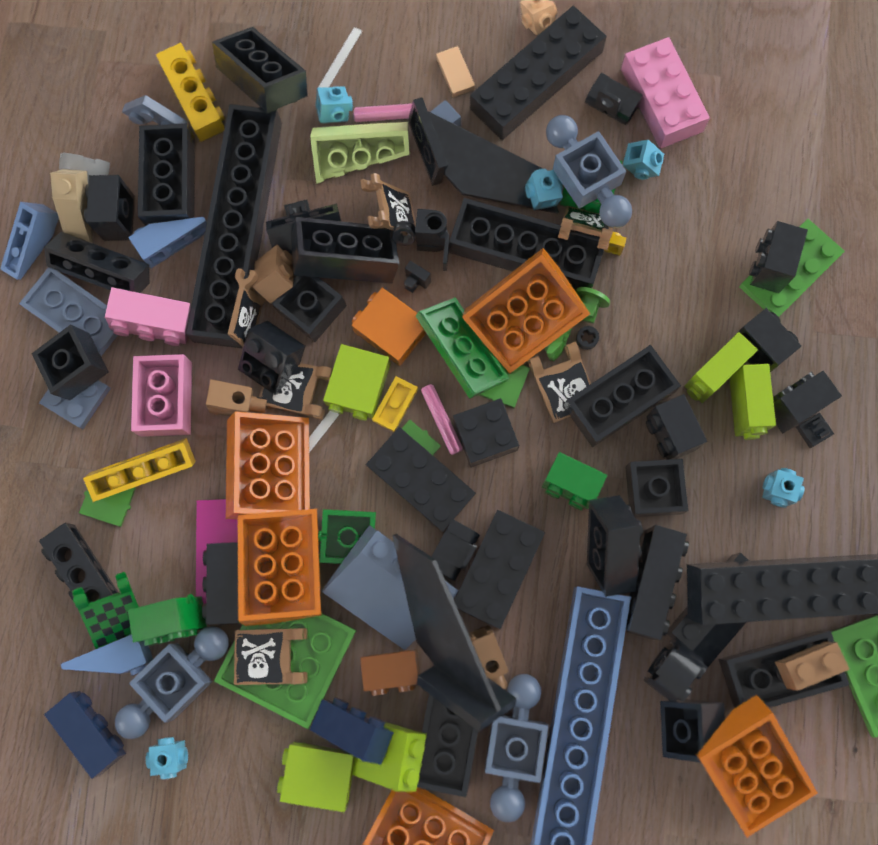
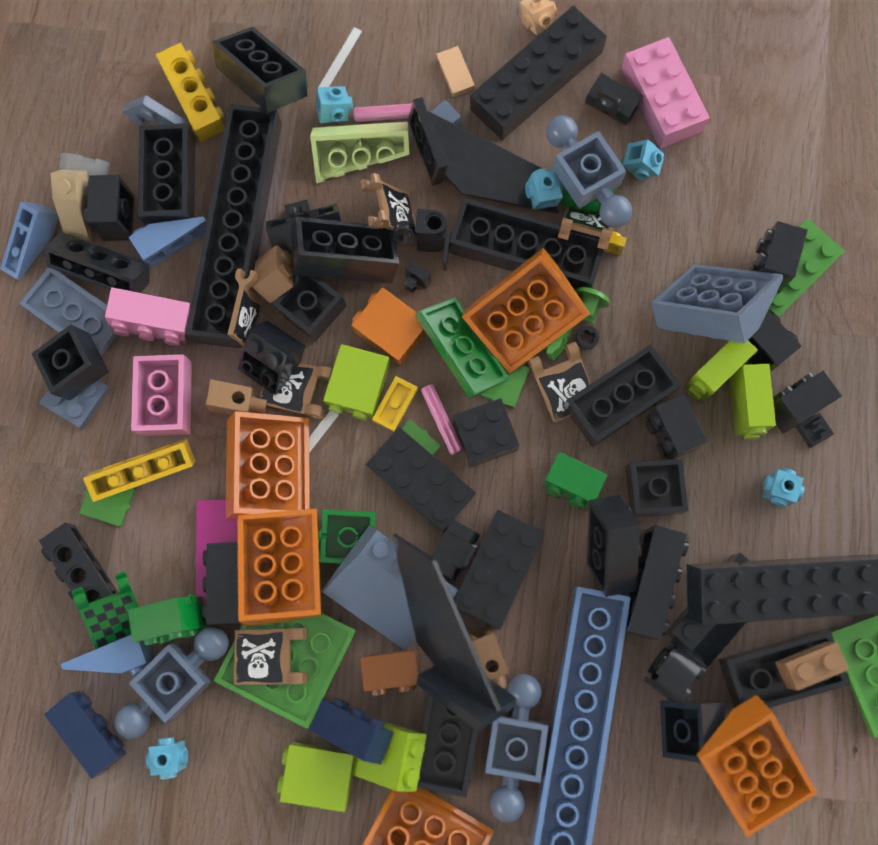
(716, 302): none -> sand blue slope

